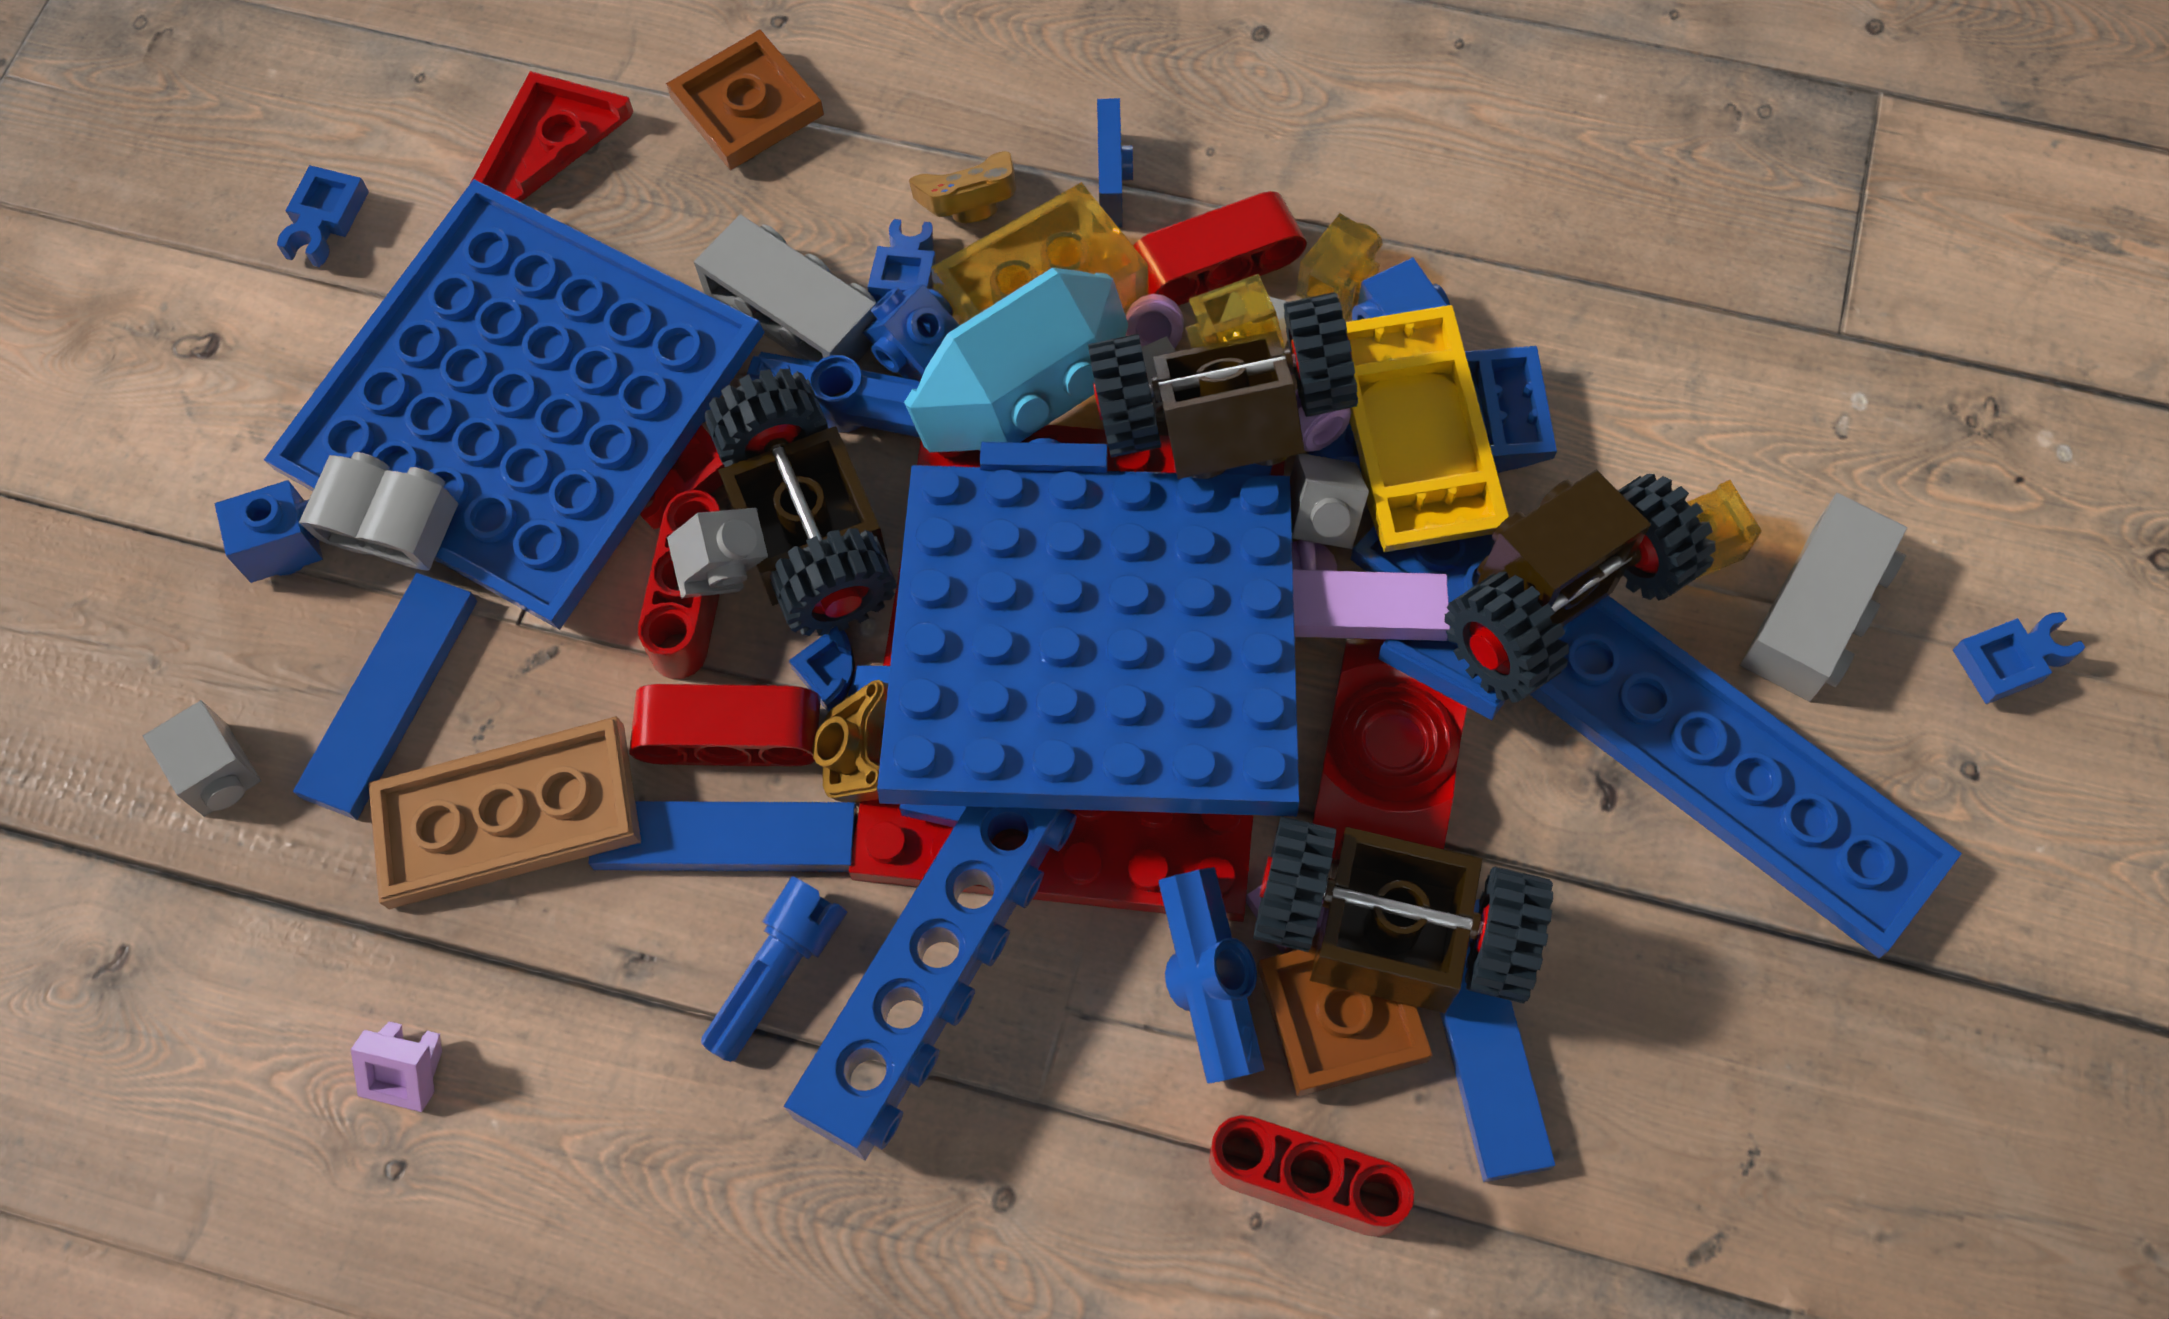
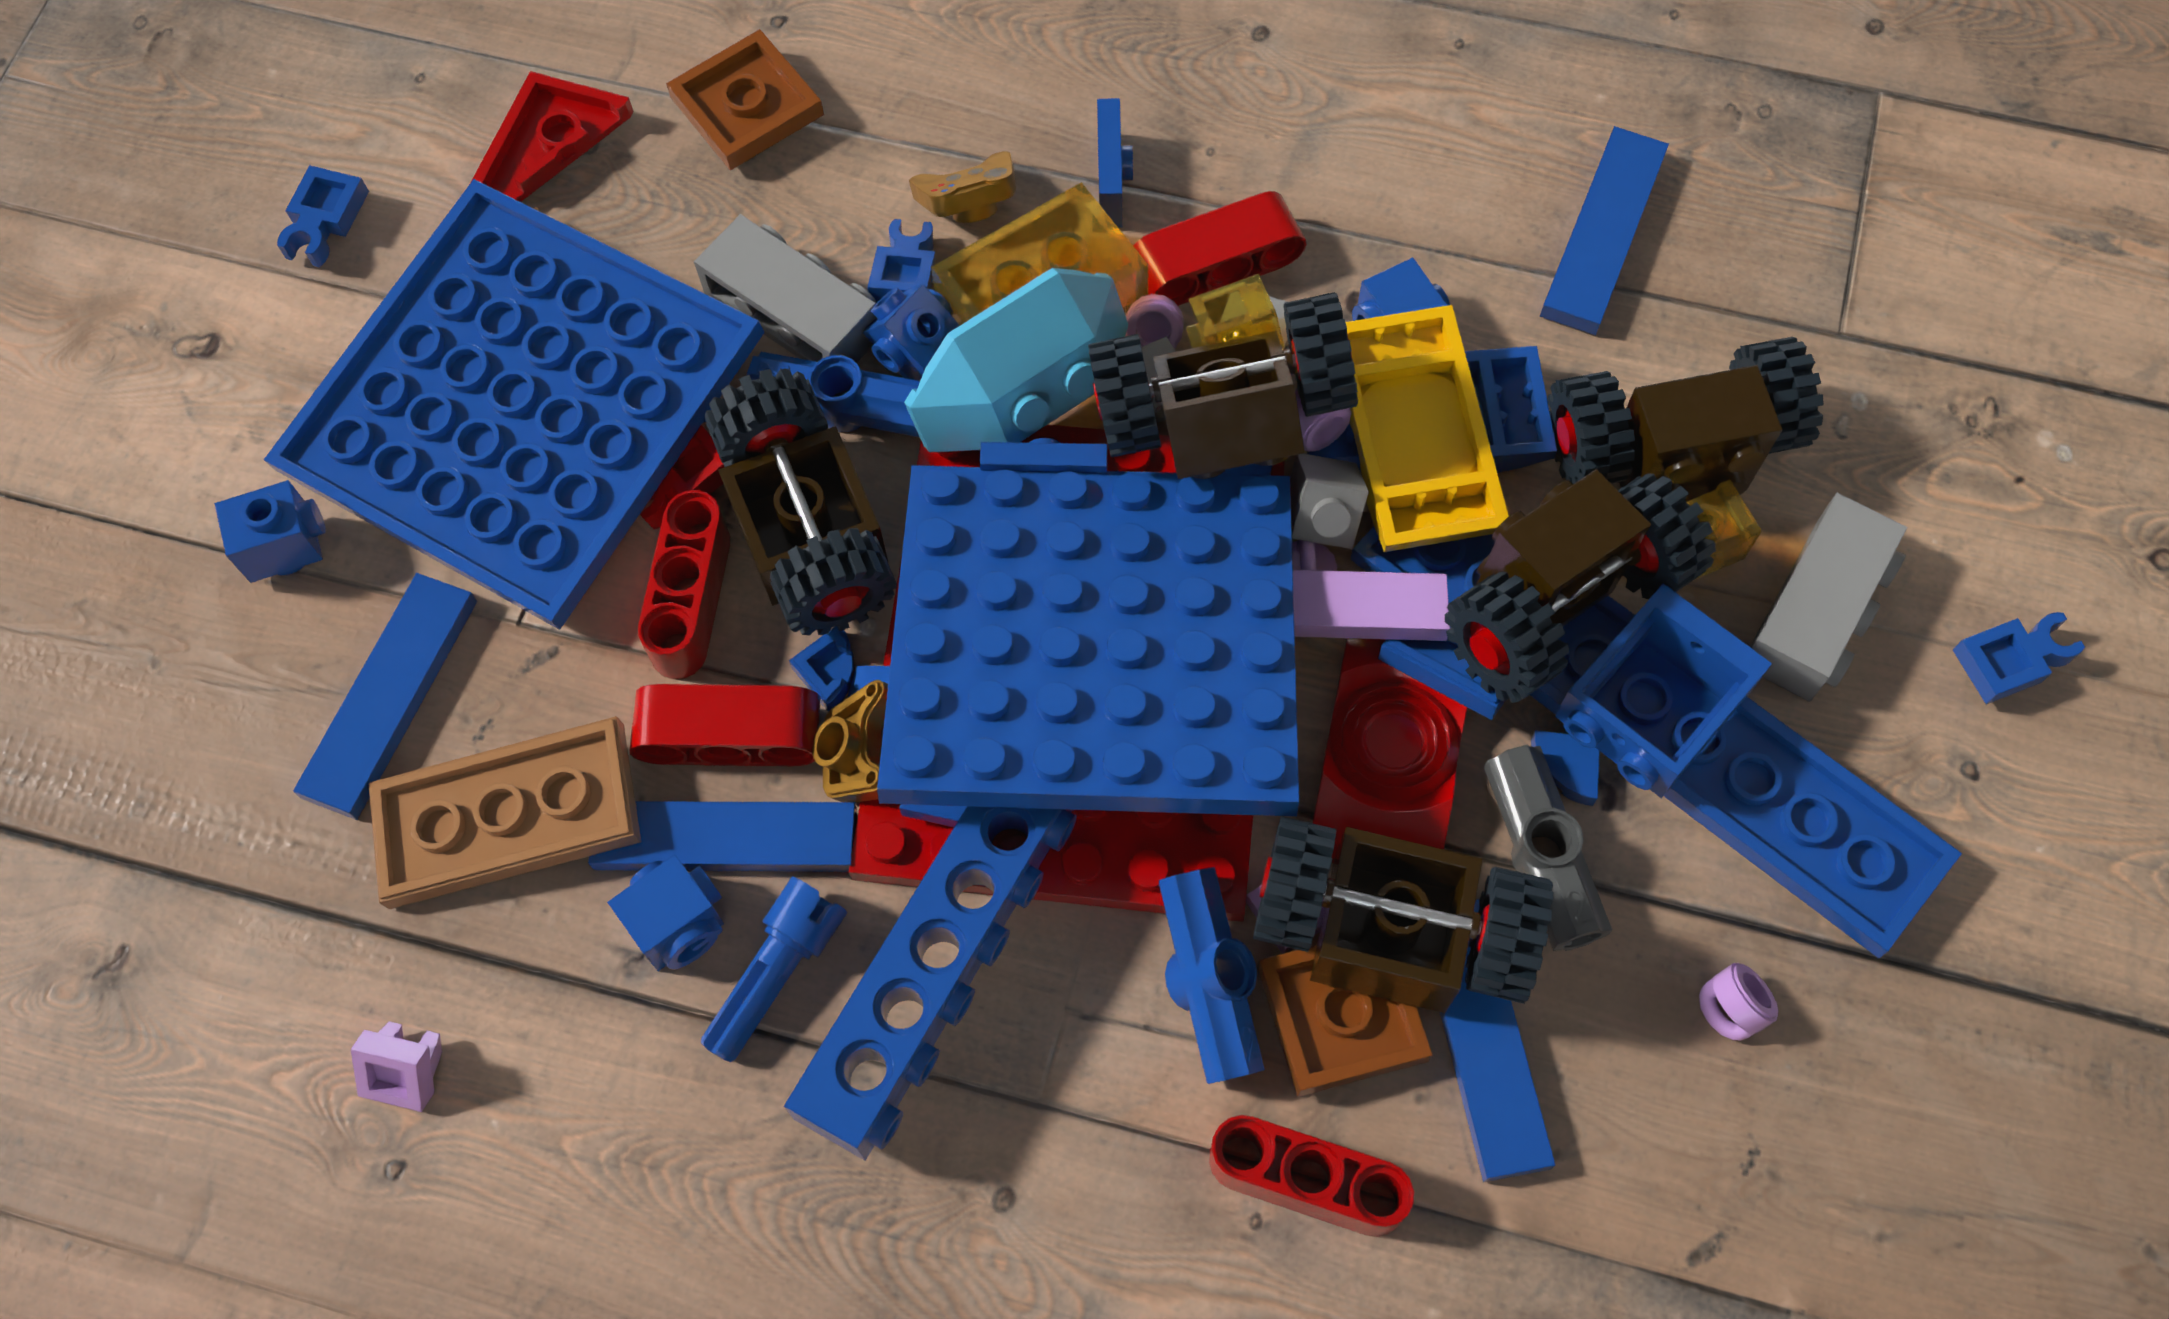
(202, 759): light grey brick -> none
(380, 510): light grey brick -> none
(670, 913): none -> blue brick
(716, 551): light grey brick -> none
(1340, 262): clear yellow brick -> none
(1535, 809): none -> dark grey piece
(1571, 765): none -> blue tile
(1604, 231): none -> blue tile
(1690, 427): none -> brick
(1694, 643): none -> blue window
(1744, 1000): none -> lavender tile

